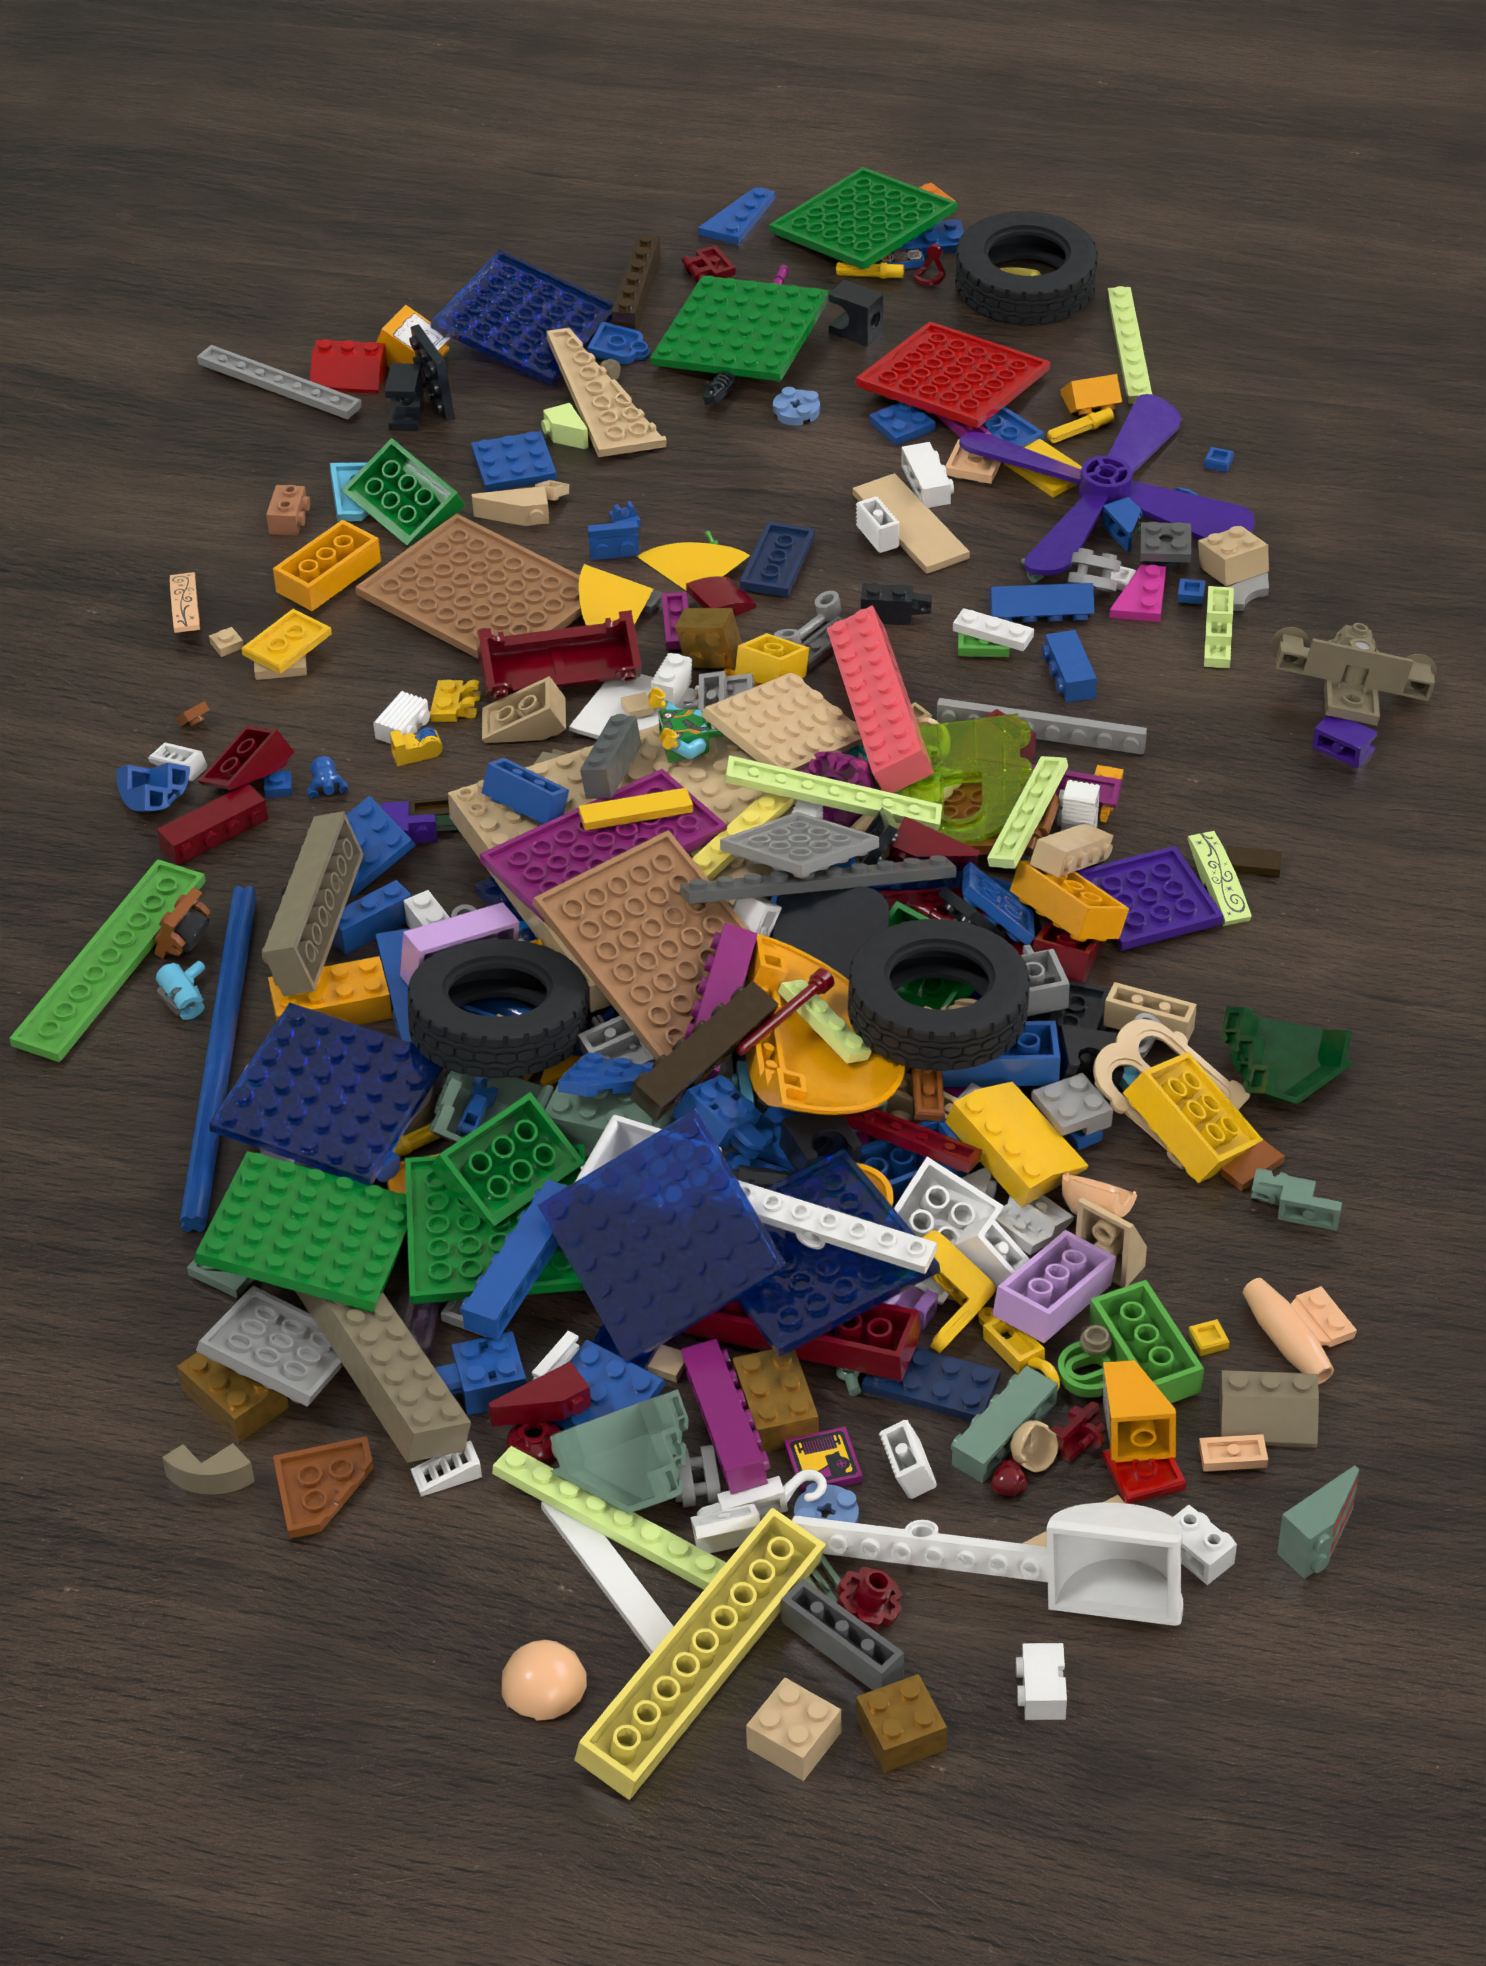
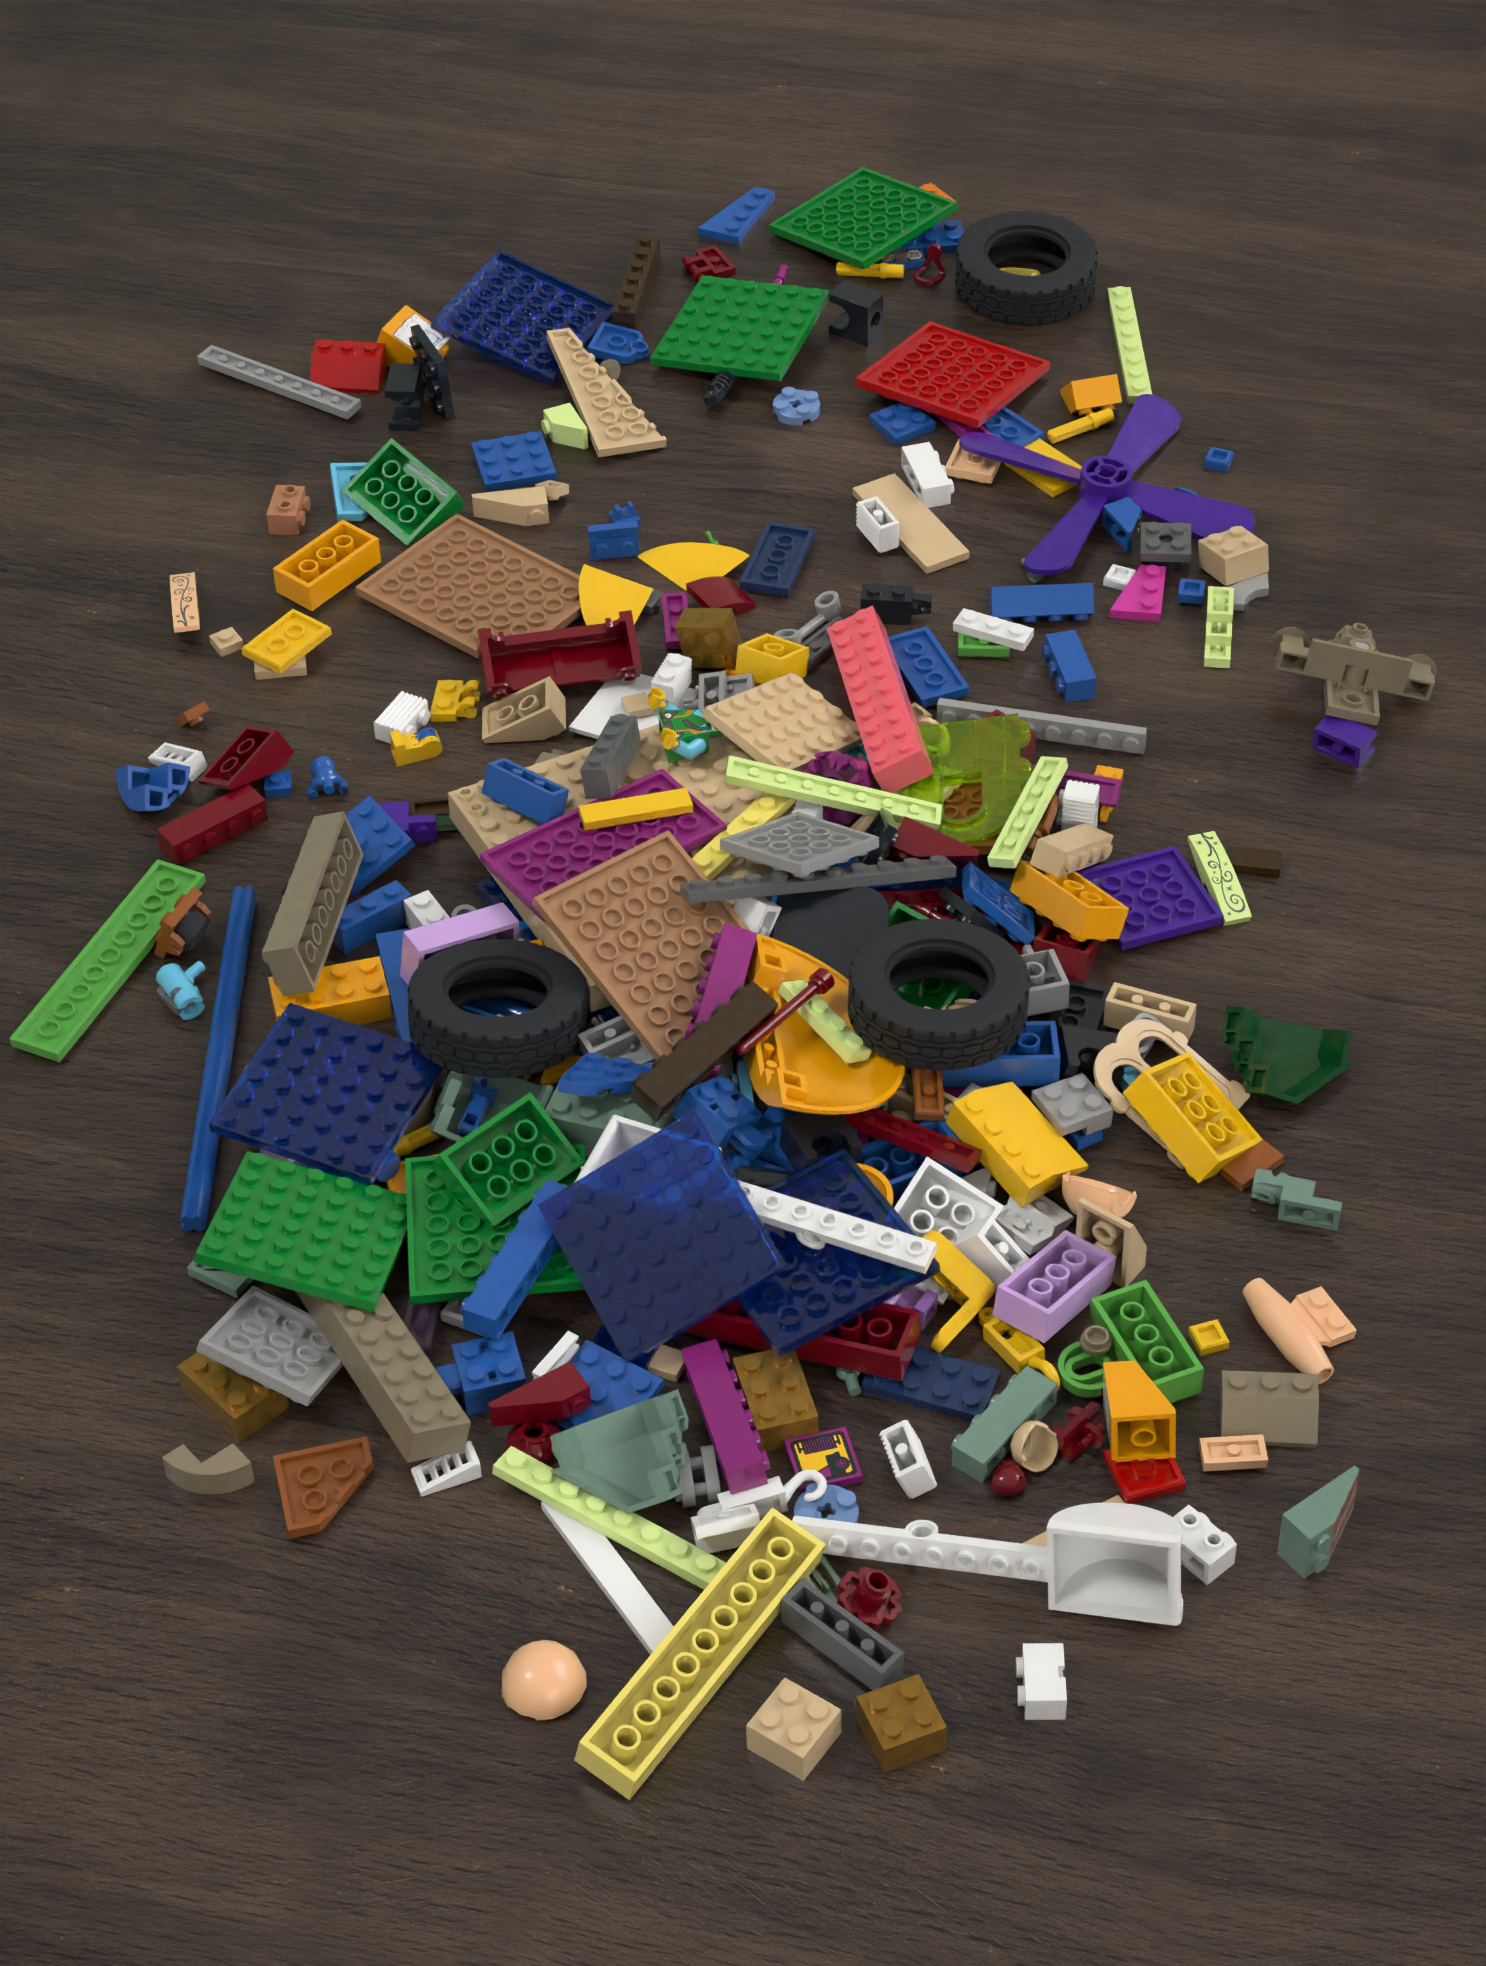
(927, 667): none -> blue plate
(1107, 563): light grey brick -> none

